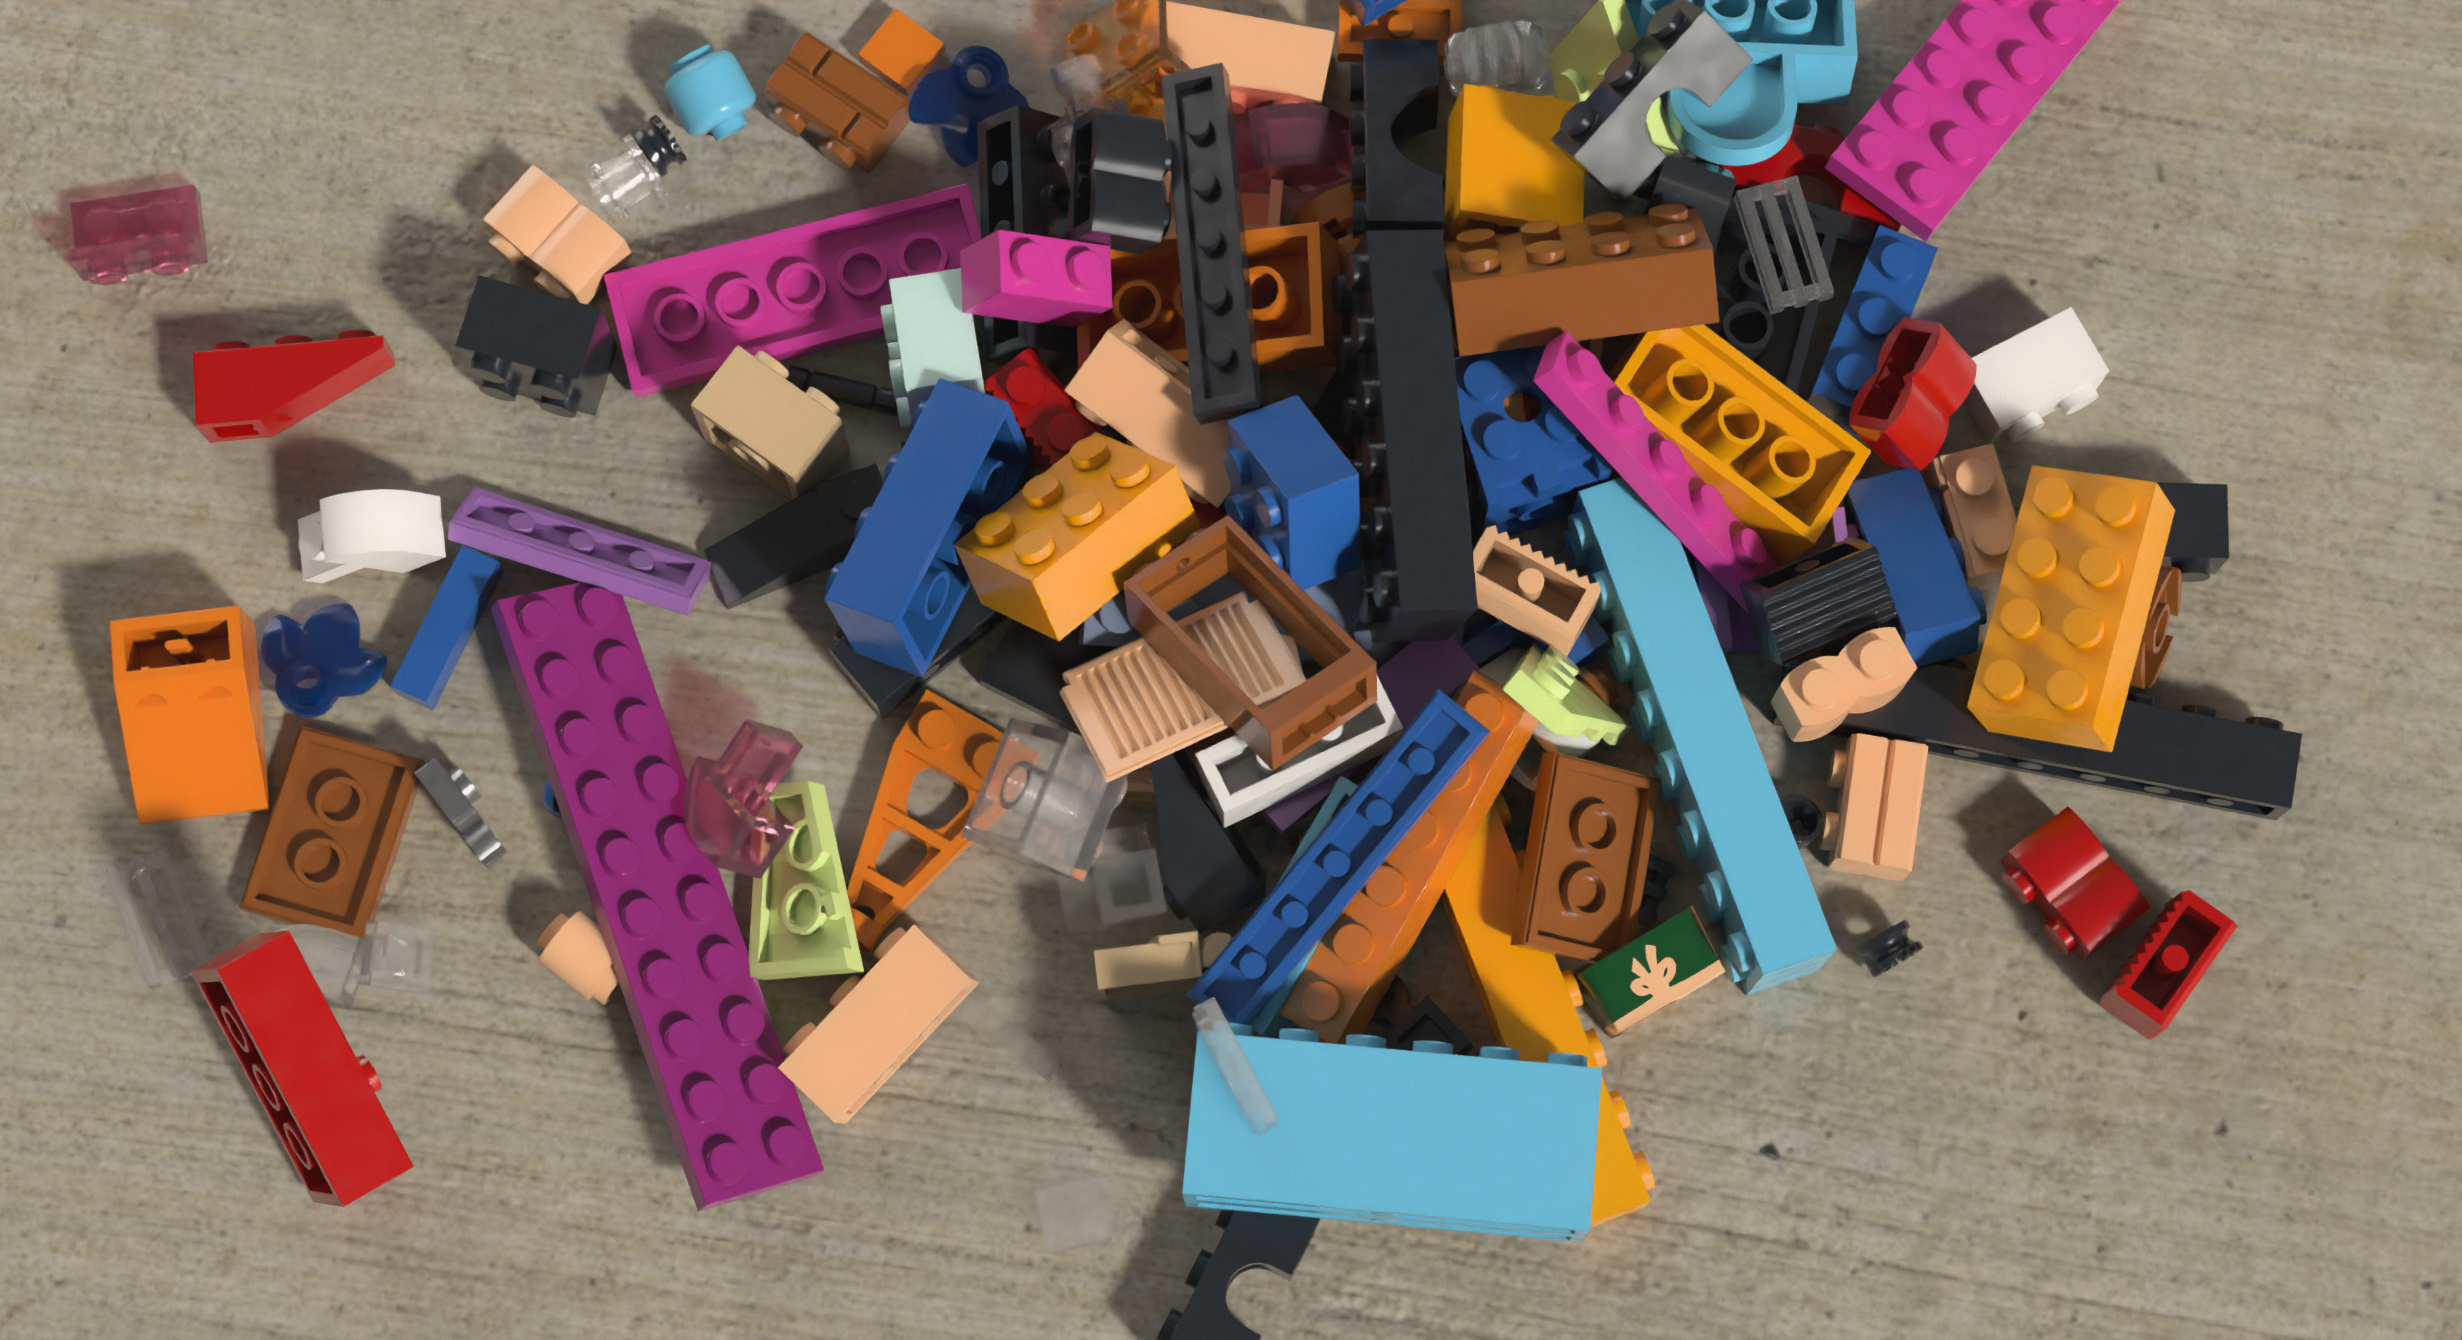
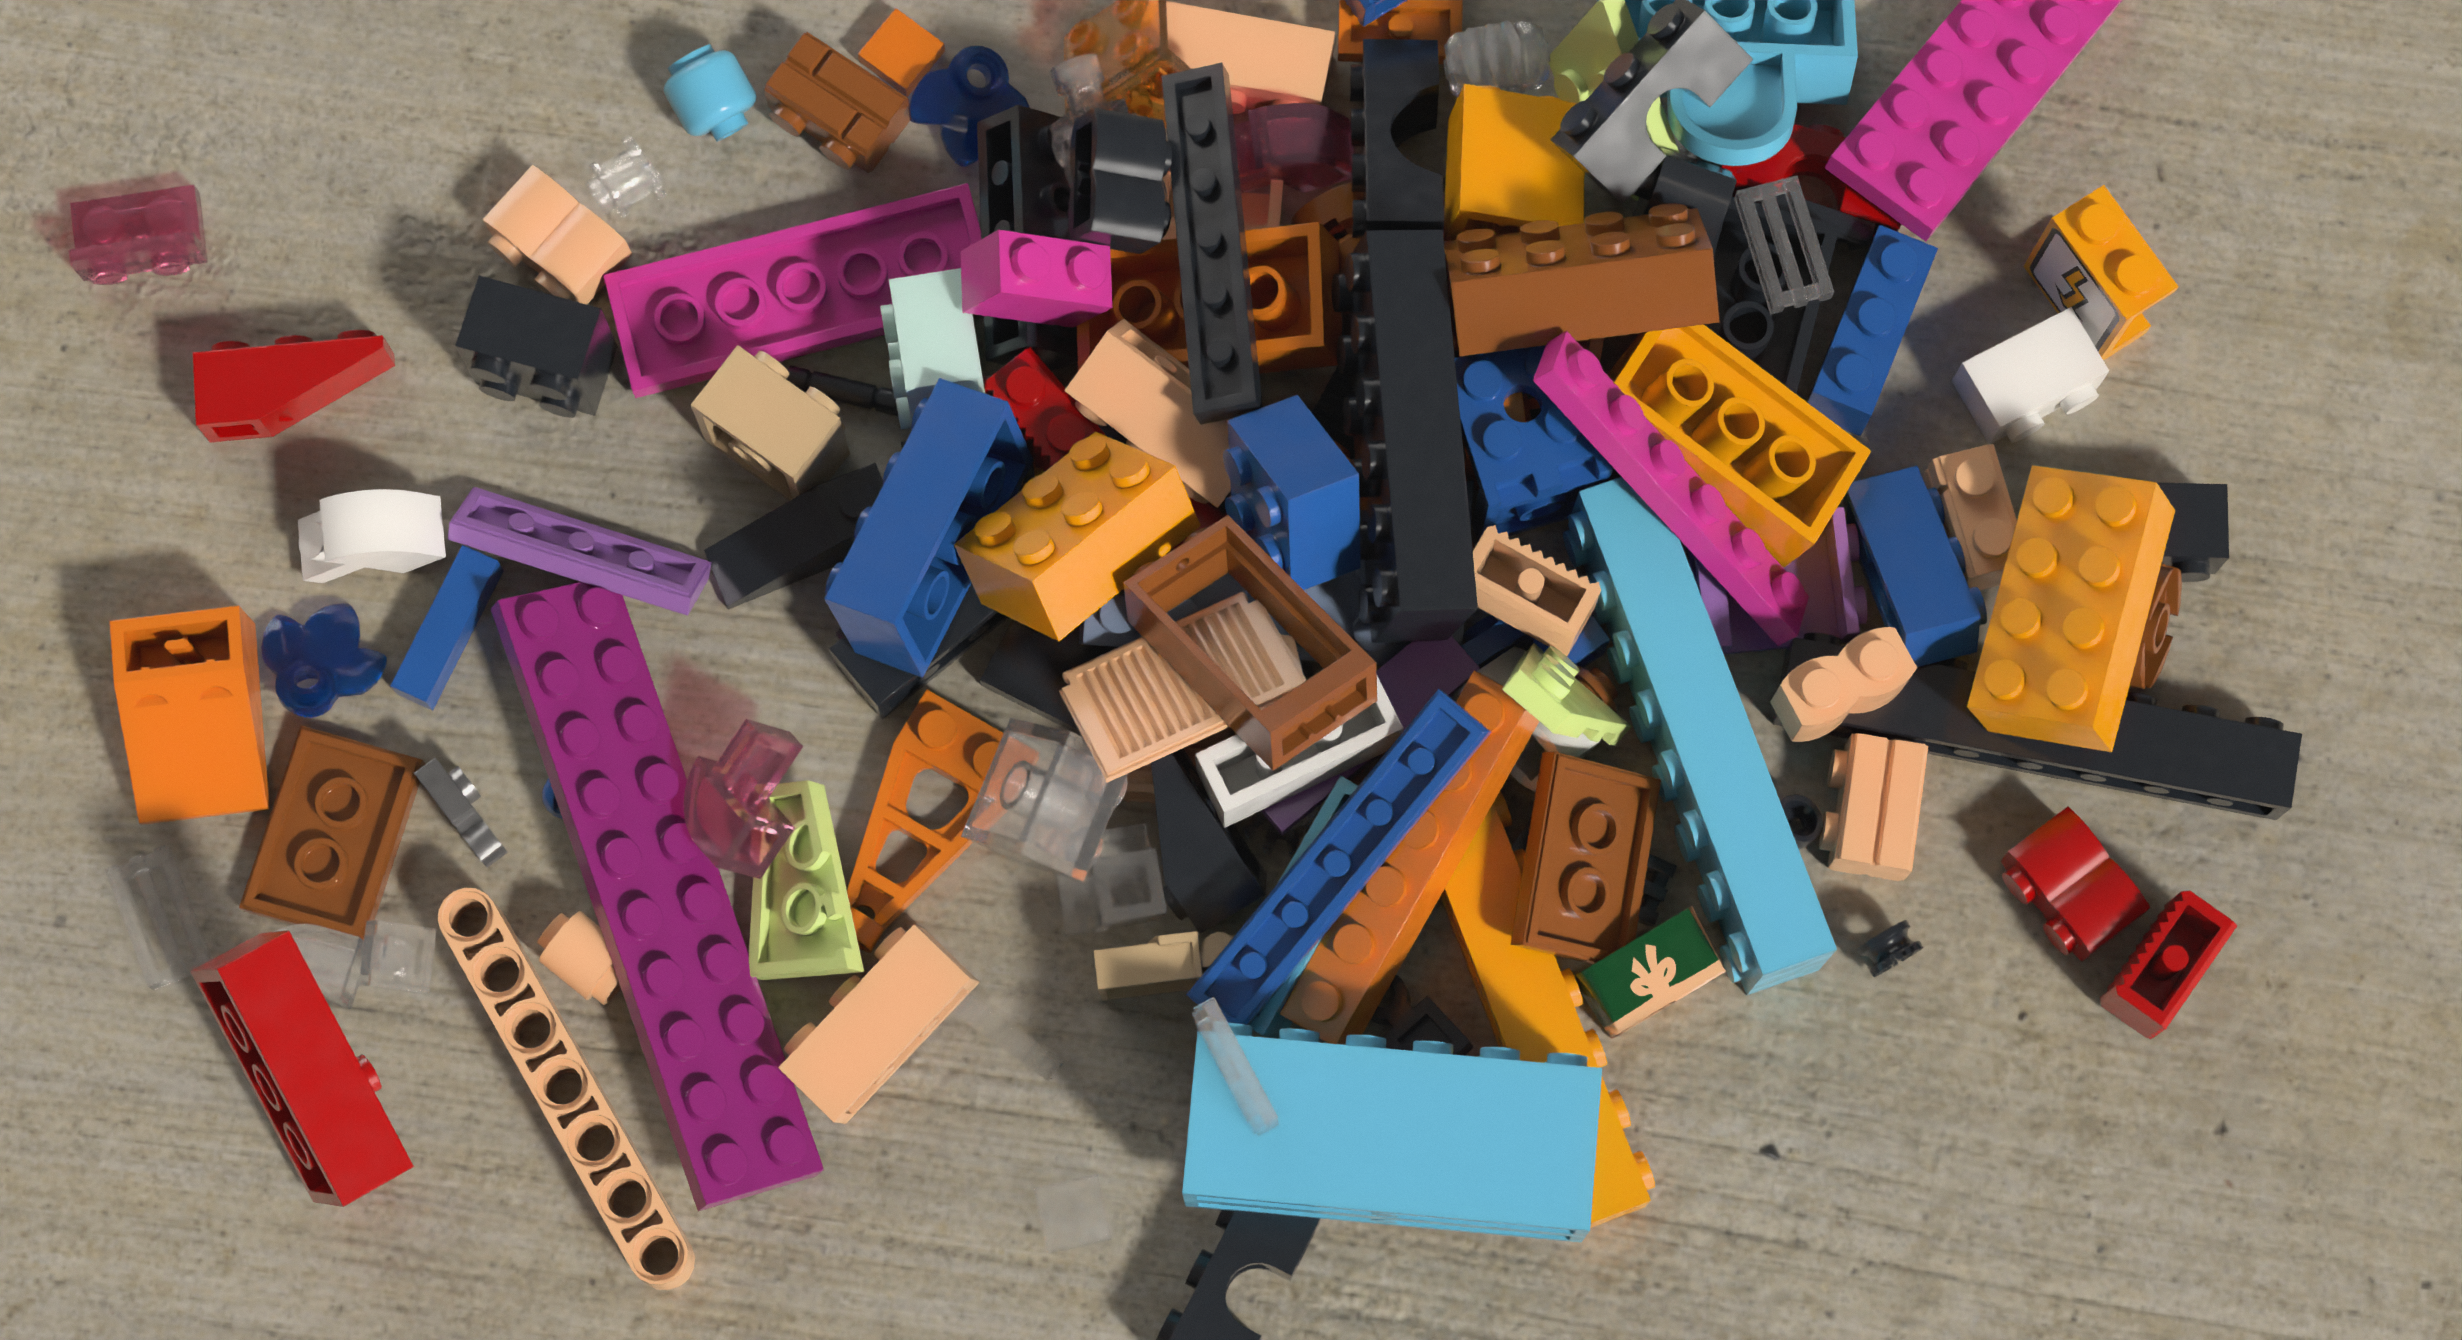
(540, 1069): none -> light nougat beam
(657, 146): black bush -> none
(1818, 601): black brick -> none
(1913, 394): red brick -> none
(2101, 269): none -> light orange panel

